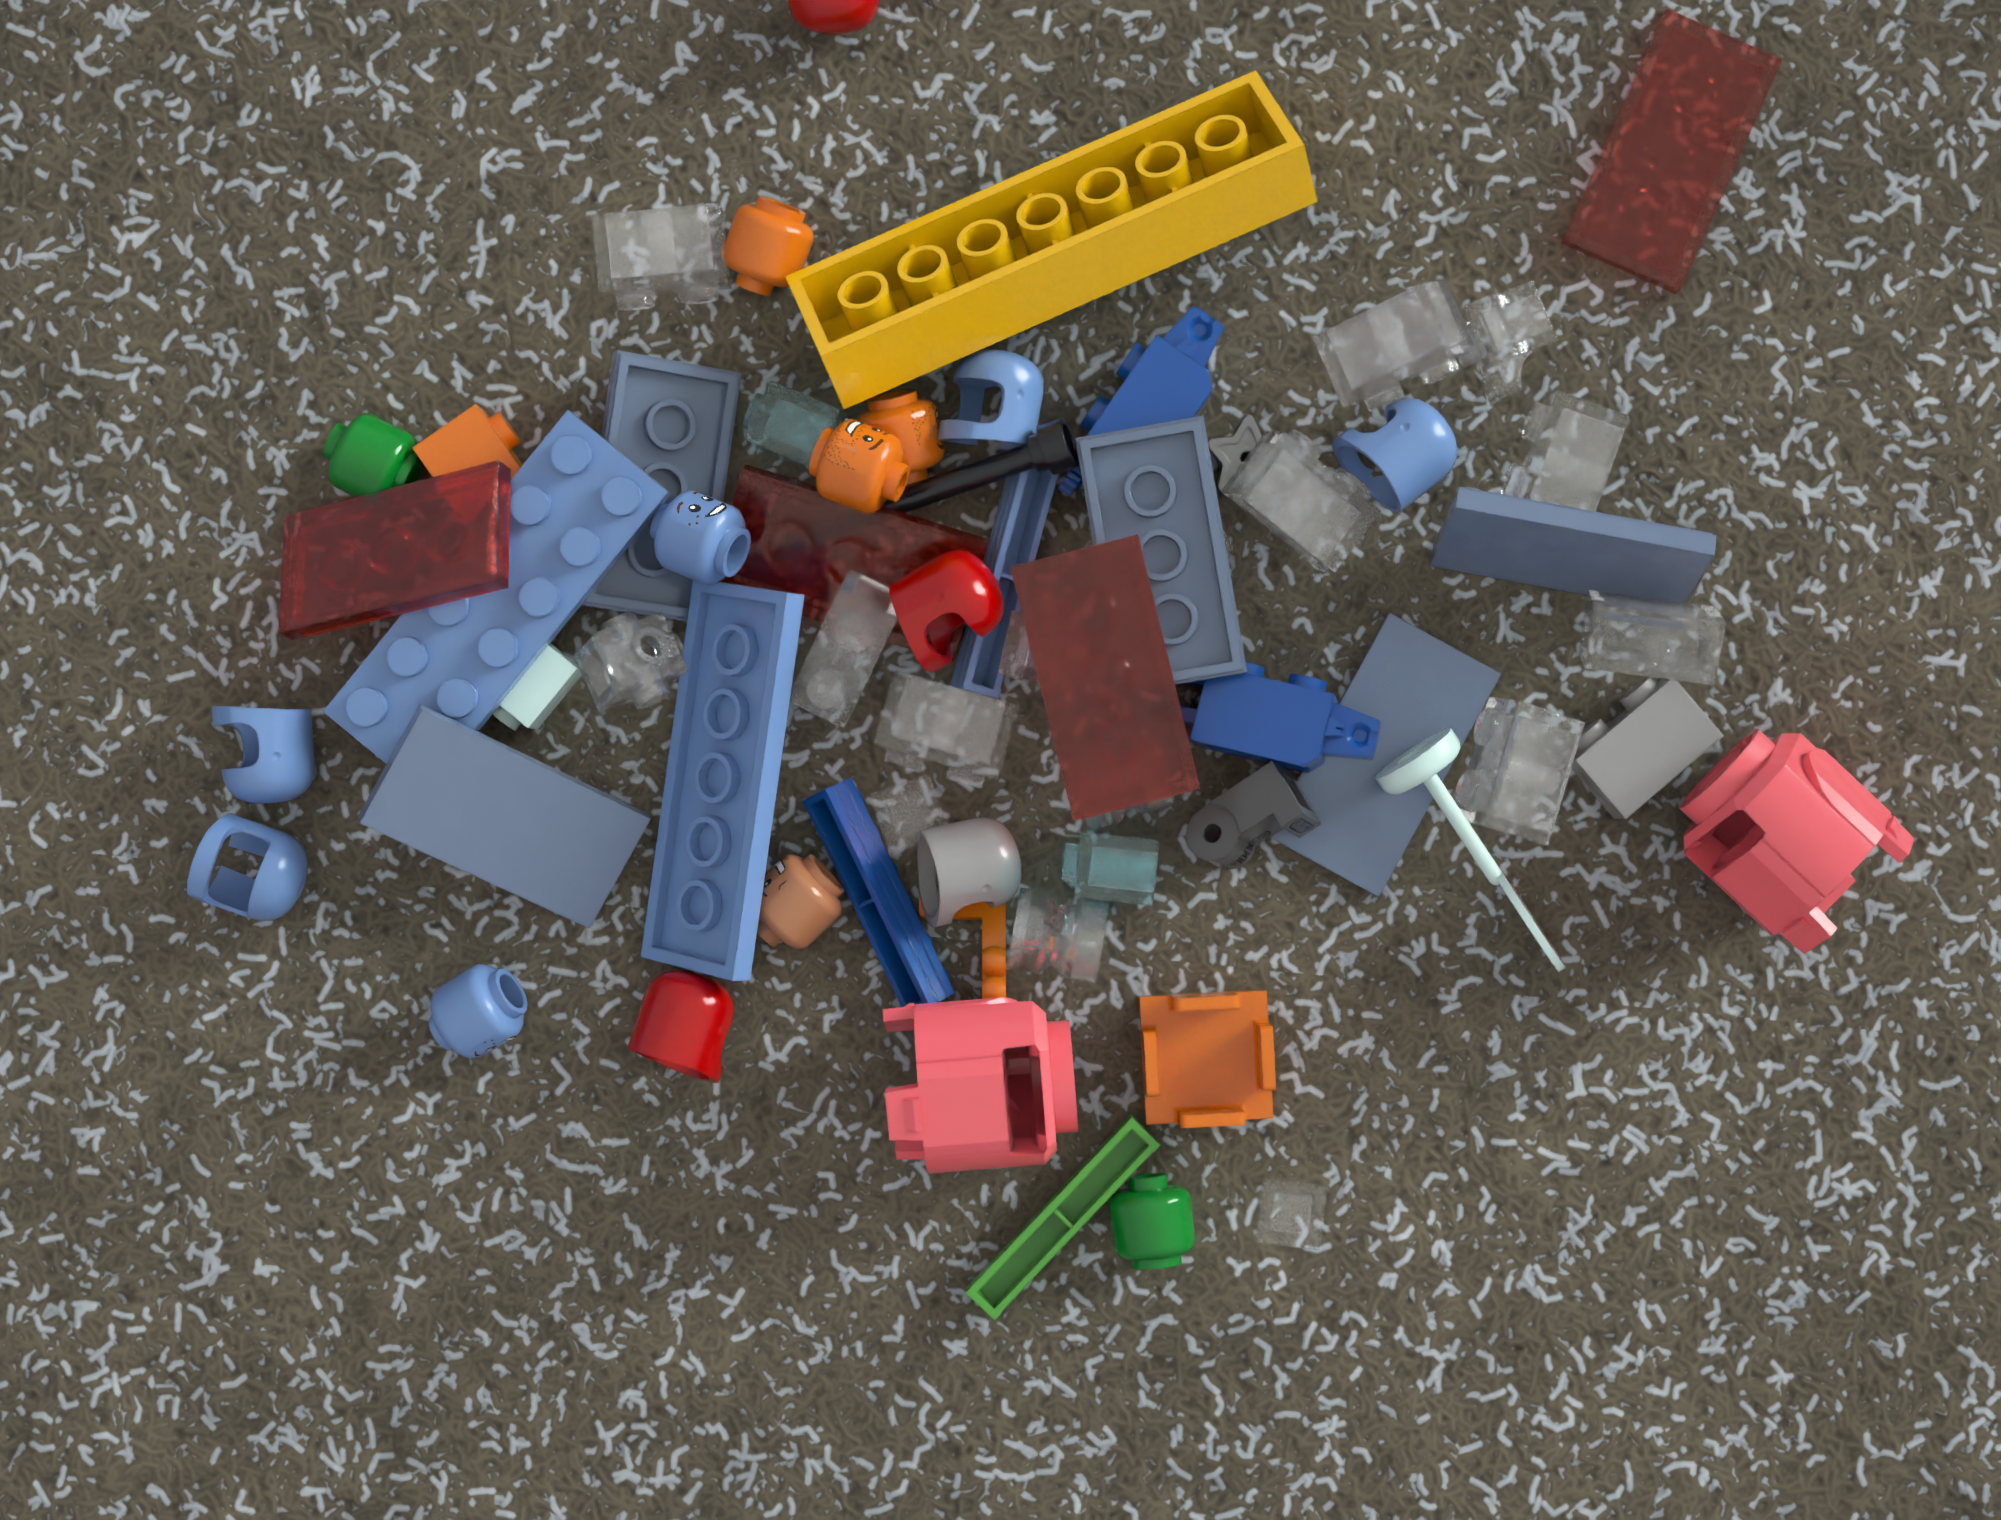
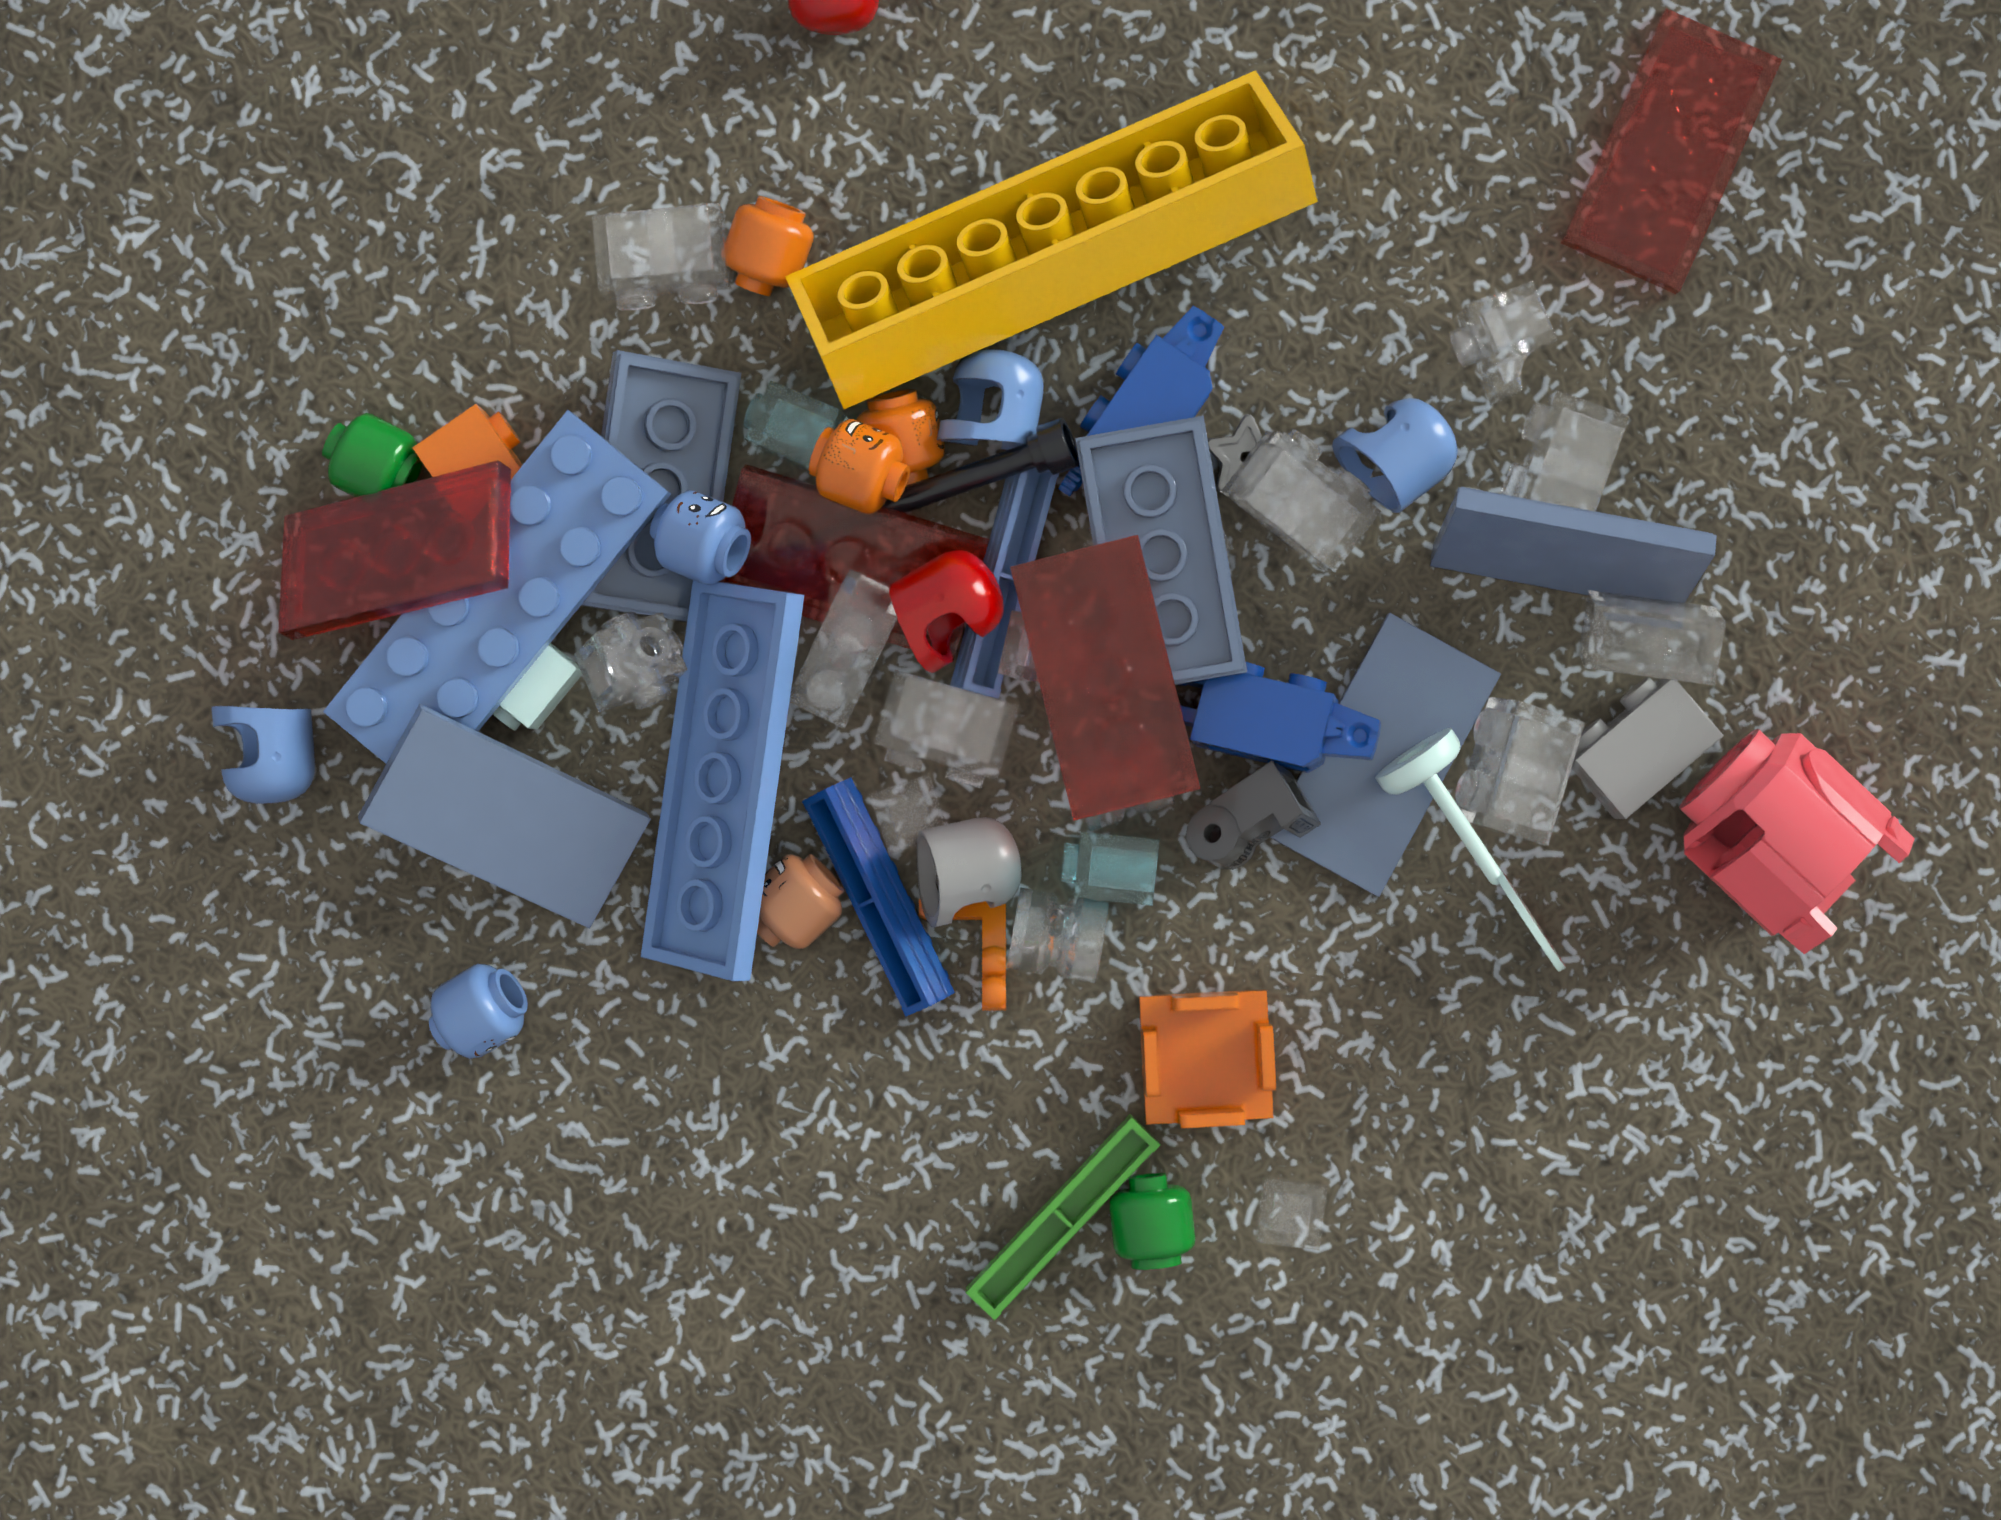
(278, 878): medium blue helmet -> none
(684, 1024): red helmet -> none
(987, 1085): coral piece -> none
(1394, 344): clear brick -> none

